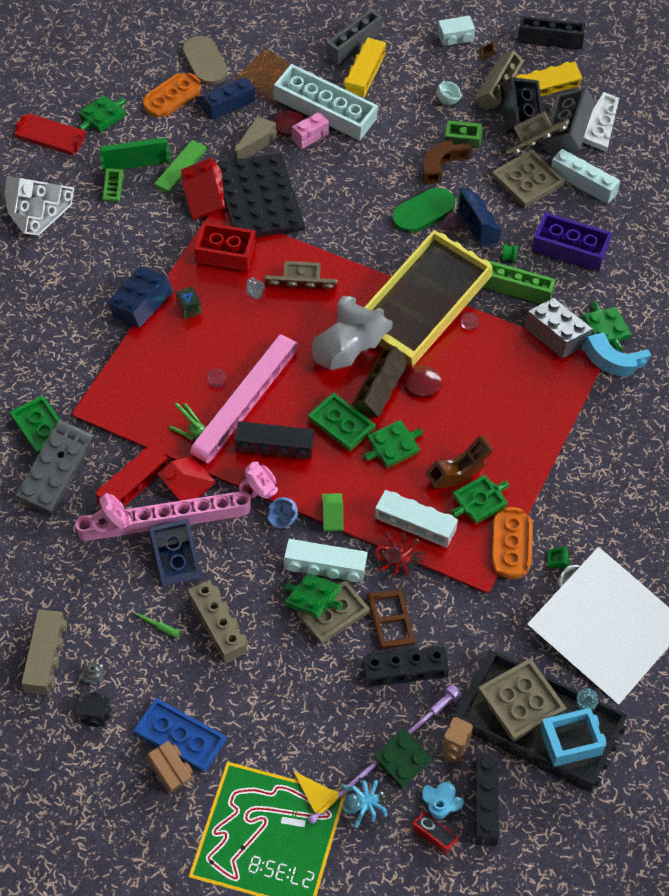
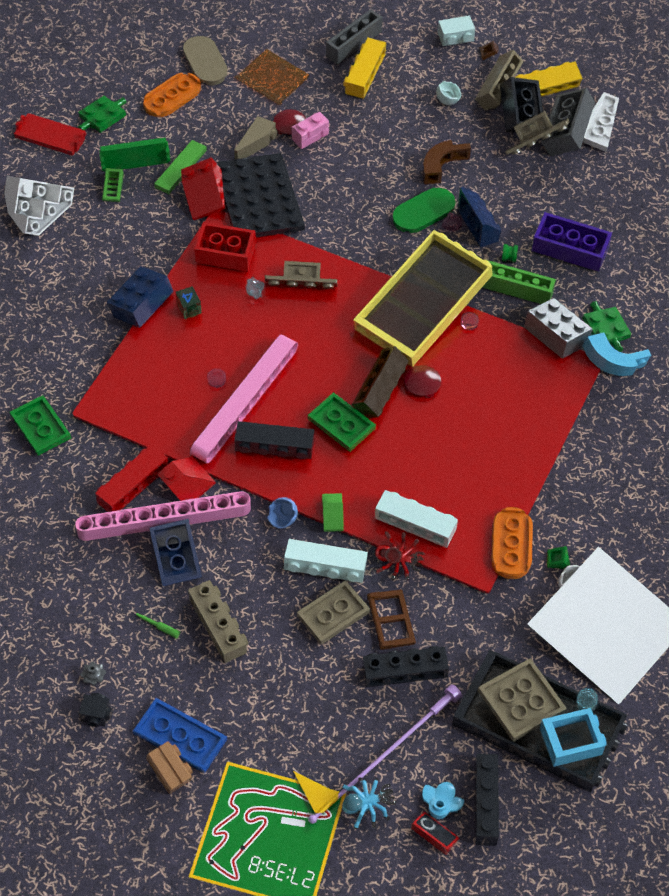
(43, 652): dark tan brick -> none
(52, 475): dark grey hinge -> none
(113, 512): bright pink tile -> none
(195, 428): bright green plant -> none
(227, 97): dark blue slope -> none
(260, 480): bright pink tile -> none
(313, 95): light aqua brick -> none
(313, 596): green plate -> none
(352, 332): light grey animal -> none
(393, 444): green plate -> none
(402, 758): dark green plate -> none
(454, 471): reddish brown arch -> none
(456, 740): medium nougat brick -> none
(464, 133): bright green brick -> none
(480, 499): green plate -> none
(528, 178): dark tan plate -> none
(551, 32): black brick -> none
(585, 176): light aqua brick -> none

